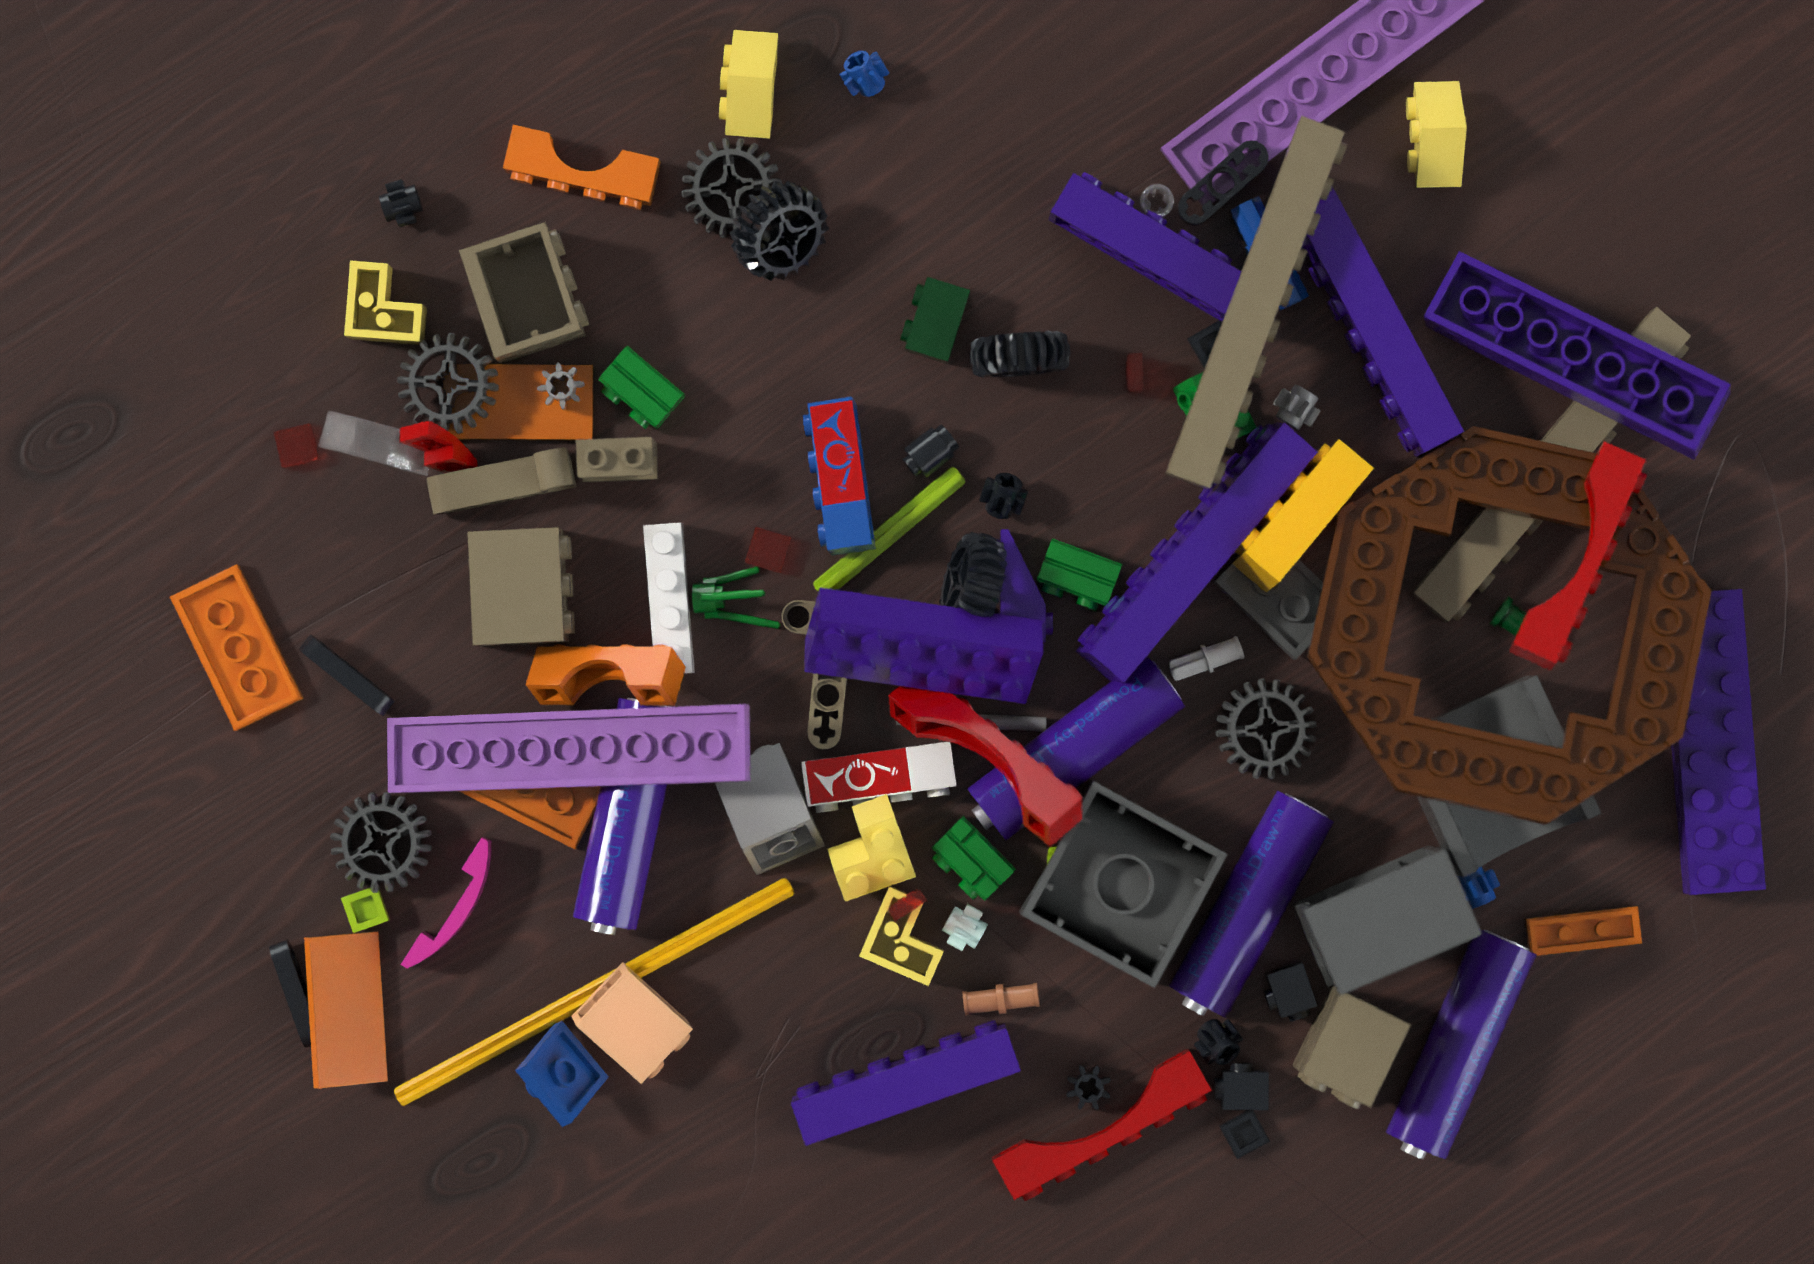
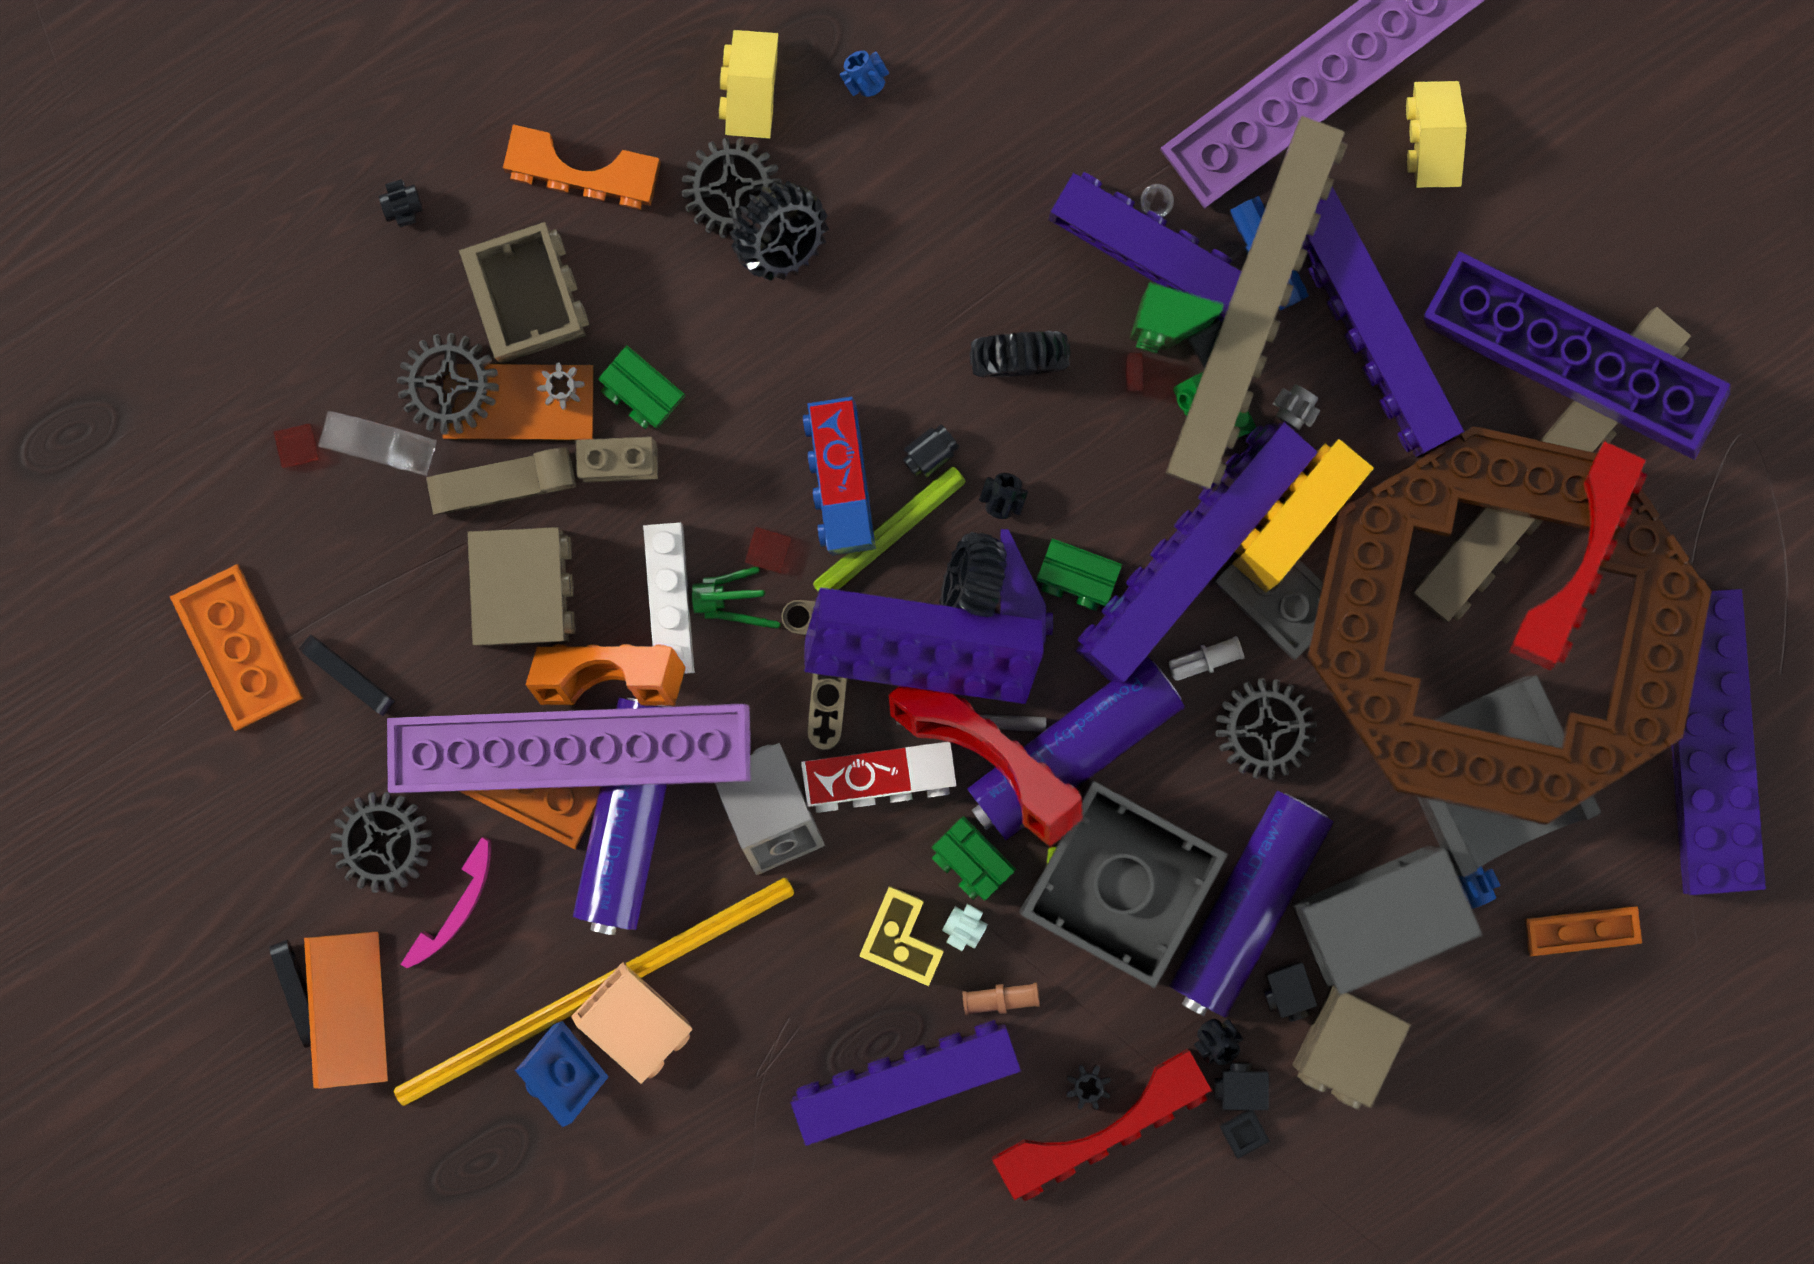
(365, 909): lime plate -> none
(372, 315): light yellow brick -> none
(440, 447): red slope -> none
(876, 857): light yellow brick -> none
(906, 904): clear red tile -> none
(936, 319): dark green brick -> none
(1170, 317): none -> green slope
(1237, 157): black beam -> none
(1460, 1045): dark purple piece -> none
(1508, 616): dark green bush -> none

